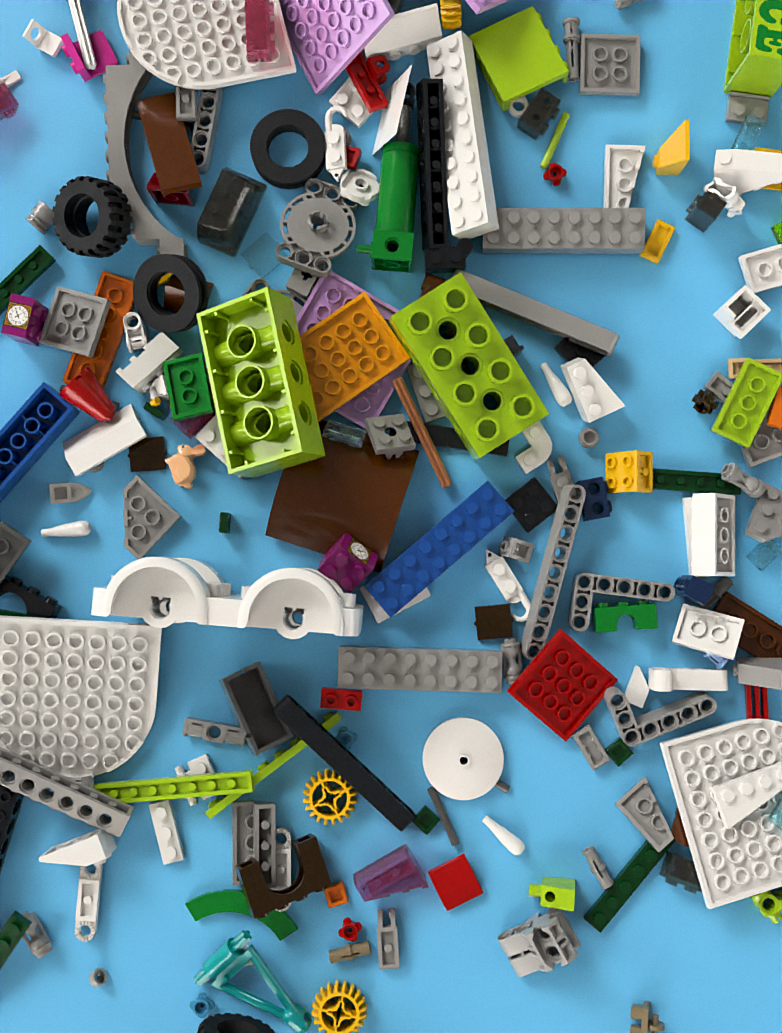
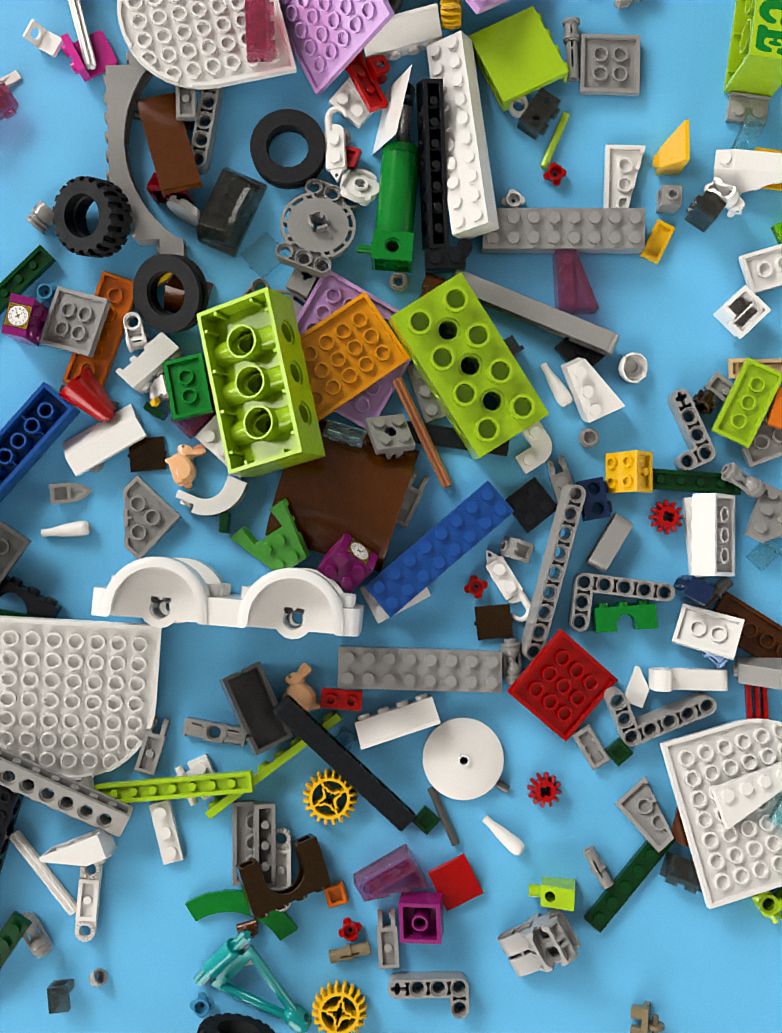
(42, 288): none -> dark azure plate
(43, 872): none -> white axle
(59, 996): none -> clear smoke panel
(152, 748): none -> light grey hinge
(184, 210): none -> light grey tile
(225, 501): none -> white arch
(251, 925): none -> reddish brown plate
(282, 547): none -> bright green wing
(301, 691): none -> light nougat animal
(396, 721): none -> white slope
(398, 276): none -> light grey plate
(410, 500): none -> light grey hinge
(421, 917): none -> magenta brick
(428, 978): none -> light grey beam
(475, 581): none -> red plate
(513, 195): none -> white plate
(543, 797): none -> red gear
(571, 284): none -> clear pink wedge
(609, 542): none -> light grey beam
(633, 367): none -> white hair
(666, 508): none -> red gear
(669, 199): none -> light grey brick
(686, 429): none -> light grey beam

